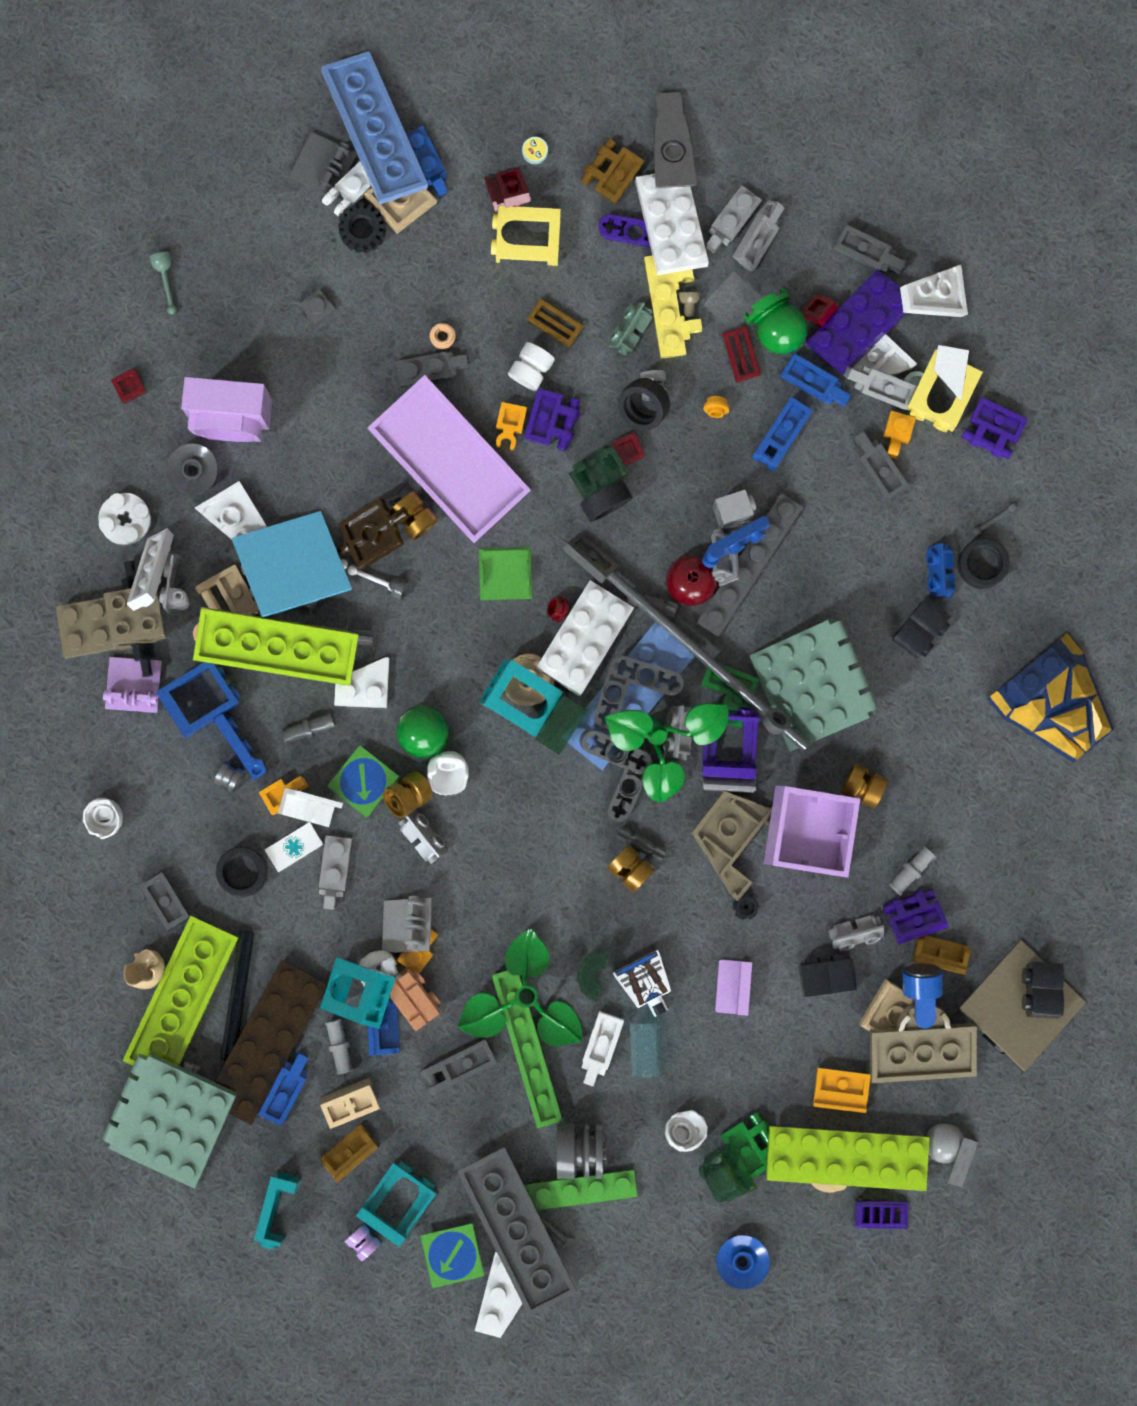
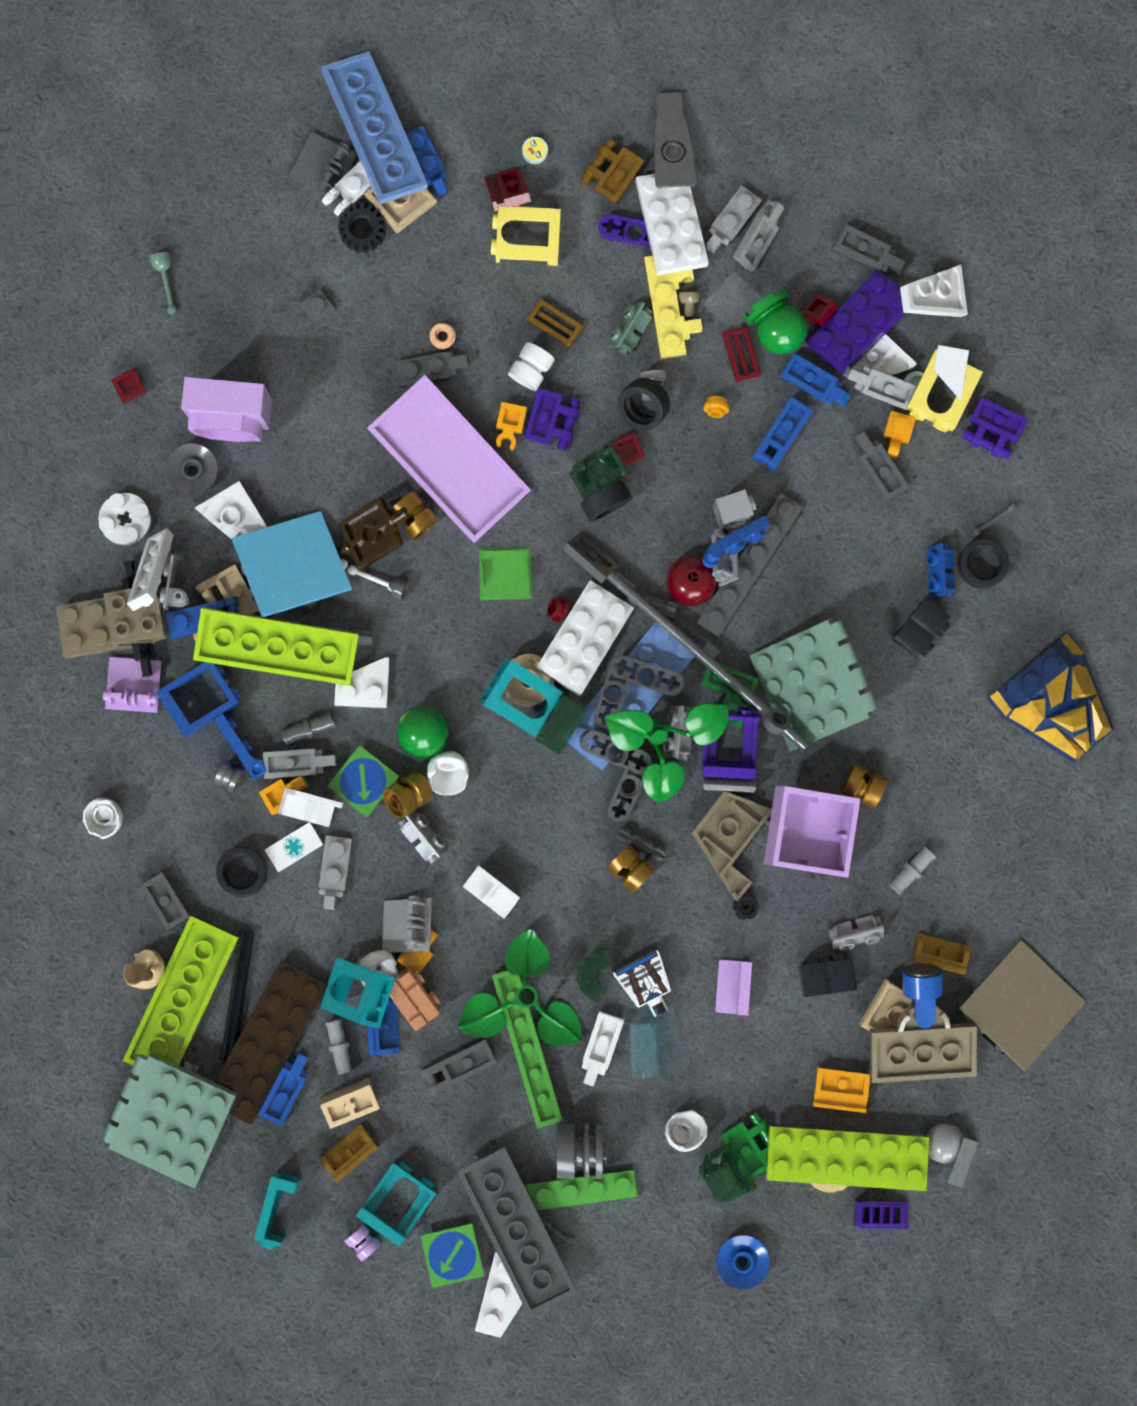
(186, 621): none -> blue plate
(296, 763): none -> light grey hinge
(491, 892): none -> white panel
(916, 922): dark purple plate -> none
(1044, 990): black brick -> none

